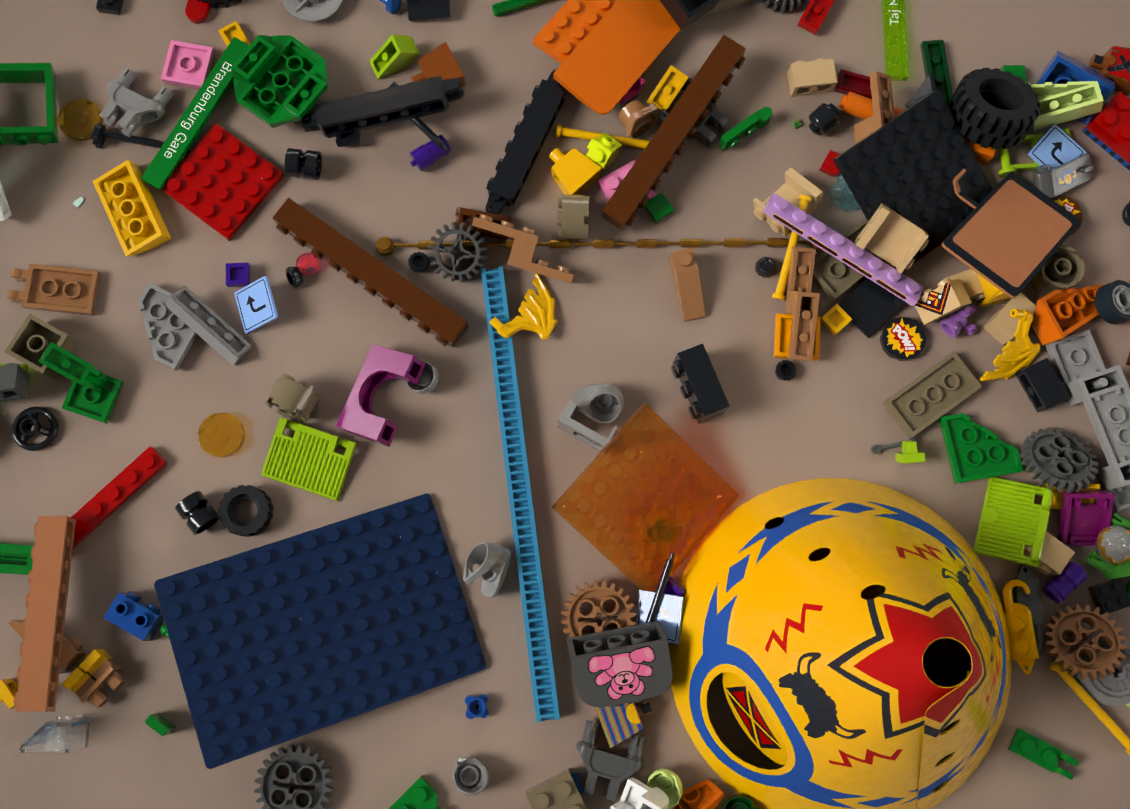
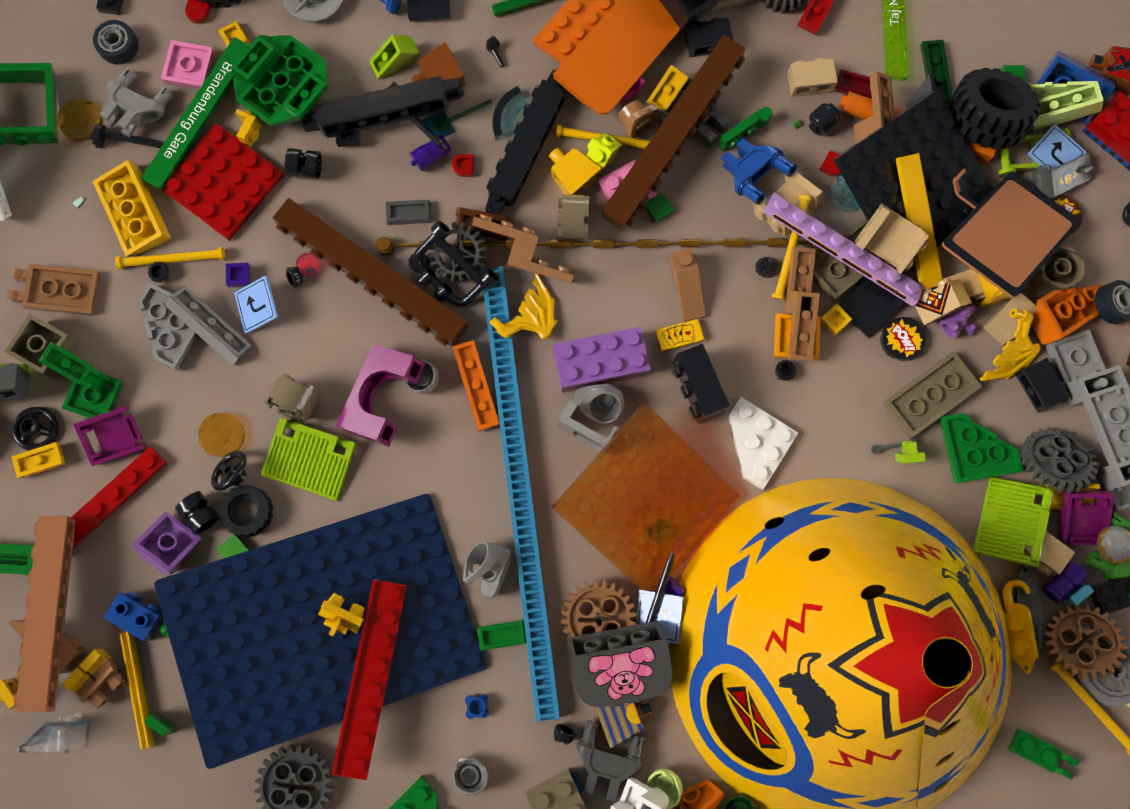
(38, 460): none -> yellow plate
(108, 34): none -> wheel
(115, 434): none -> magenta container
(121, 262): none -> yellow bar
(137, 690): none -> yellow axle
(158, 272): none -> black piece
(166, 544): none -> medium lavender slope
(232, 473): none -> black piece
(232, 546): none -> bright green tile
(250, 128): none -> yellow bracket
(340, 619): none -> yellow hips
(369, 680): none -> red plate
(408, 212): none -> dark grey tile
(427, 276): none -> black bar
(441, 124): none -> clear green piece
(463, 165): none -> red tile
(476, 386): none -> orange plate
(491, 46): none -> black hand
(501, 635): none -> green tile
(506, 111): none -> clear light blue tile
(563, 734): none -> black piece
(601, 359): none -> medium lavender brick
(679, 335): none -> yellow tile
(705, 35): none -> black brick
(753, 165): none -> blue connector
(758, 441): none -> white plate
(918, 213): none -> yellow tile
(1078, 595): none -> medium azure tile

